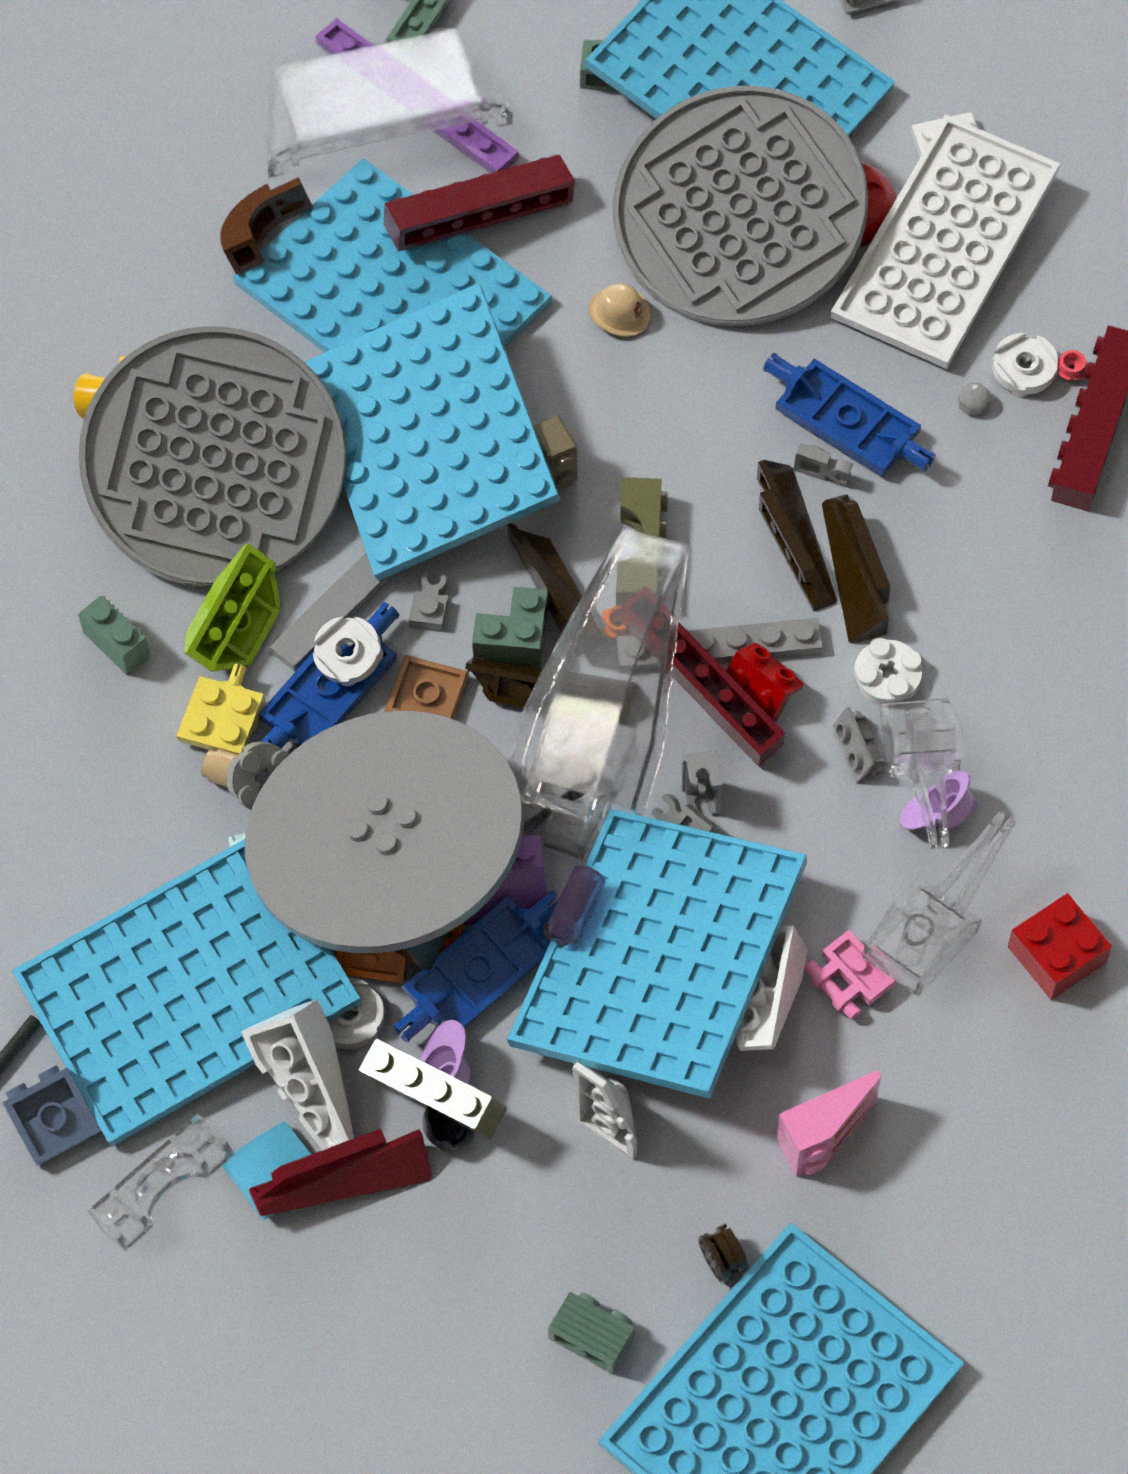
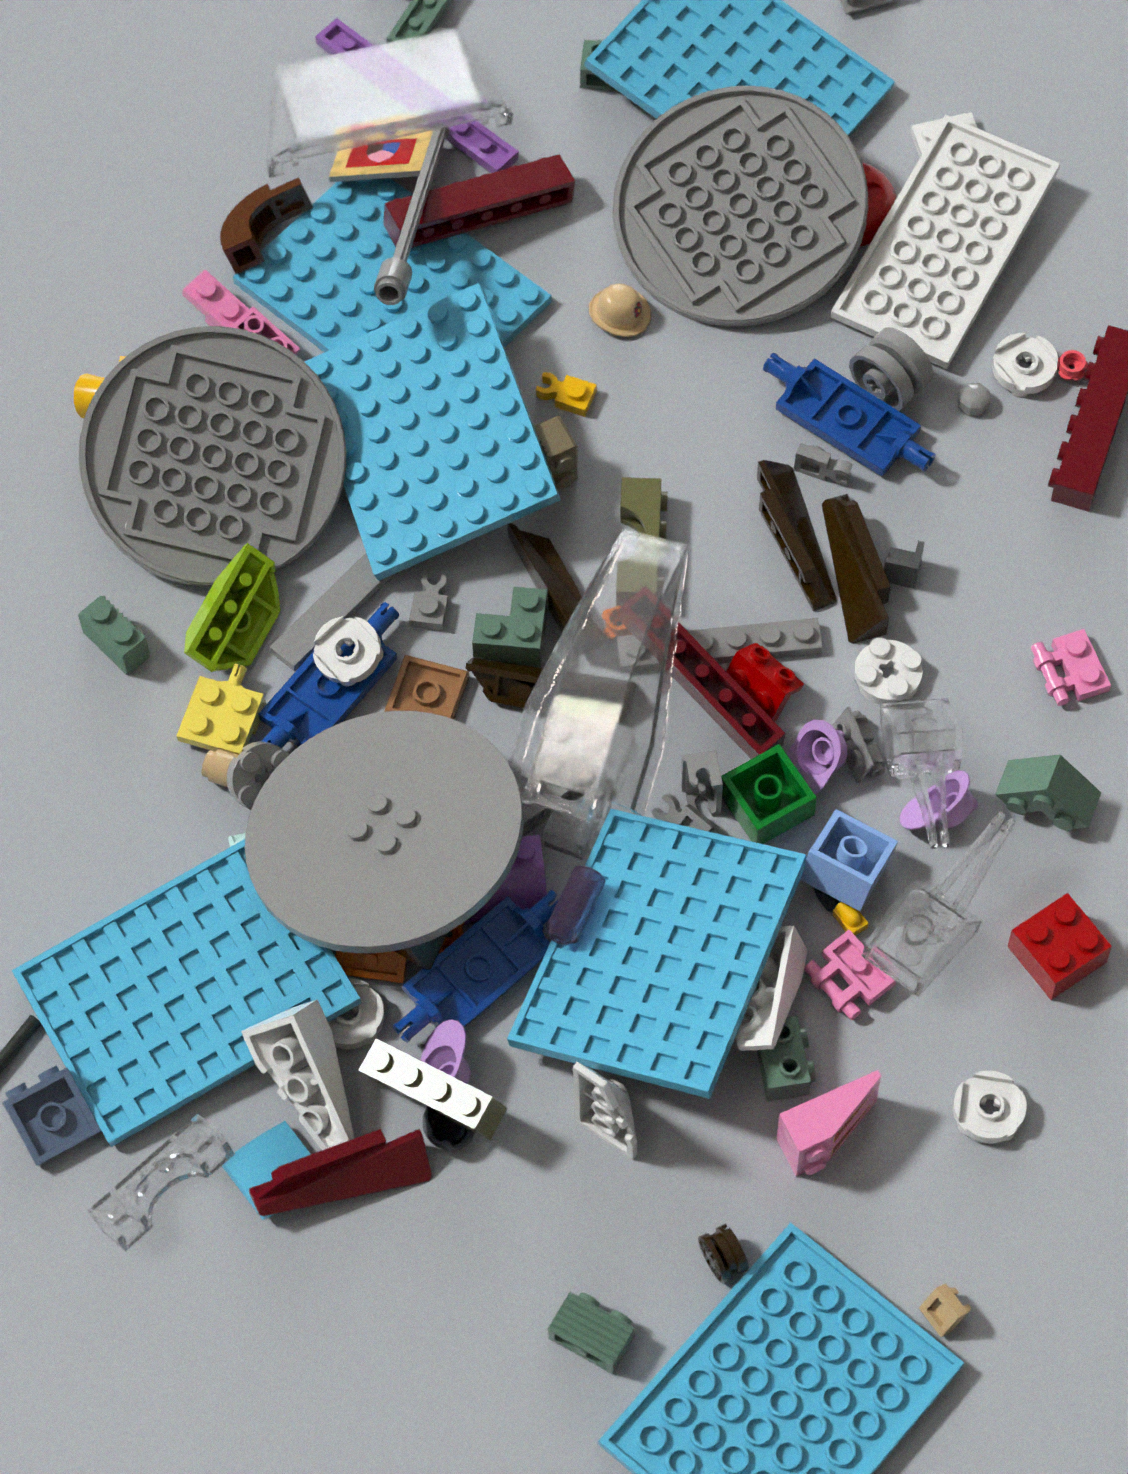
(226, 310): none -> bright pink slope
(395, 158): none -> flag
(570, 395): none -> yellow plate
(768, 795): none -> green brick
(785, 1067): none -> sand green brick
(818, 753): none -> lavender piece
(845, 915): none -> yellow piece
(848, 859): none -> light blue brick
(892, 368): none -> light grey wheel
(904, 566): none -> dark grey panel
(944, 1309): none -> tan tile
(973, 1120): none -> white plate
(1051, 787): none -> sand green brick
(1079, 664): none -> bright pink plate

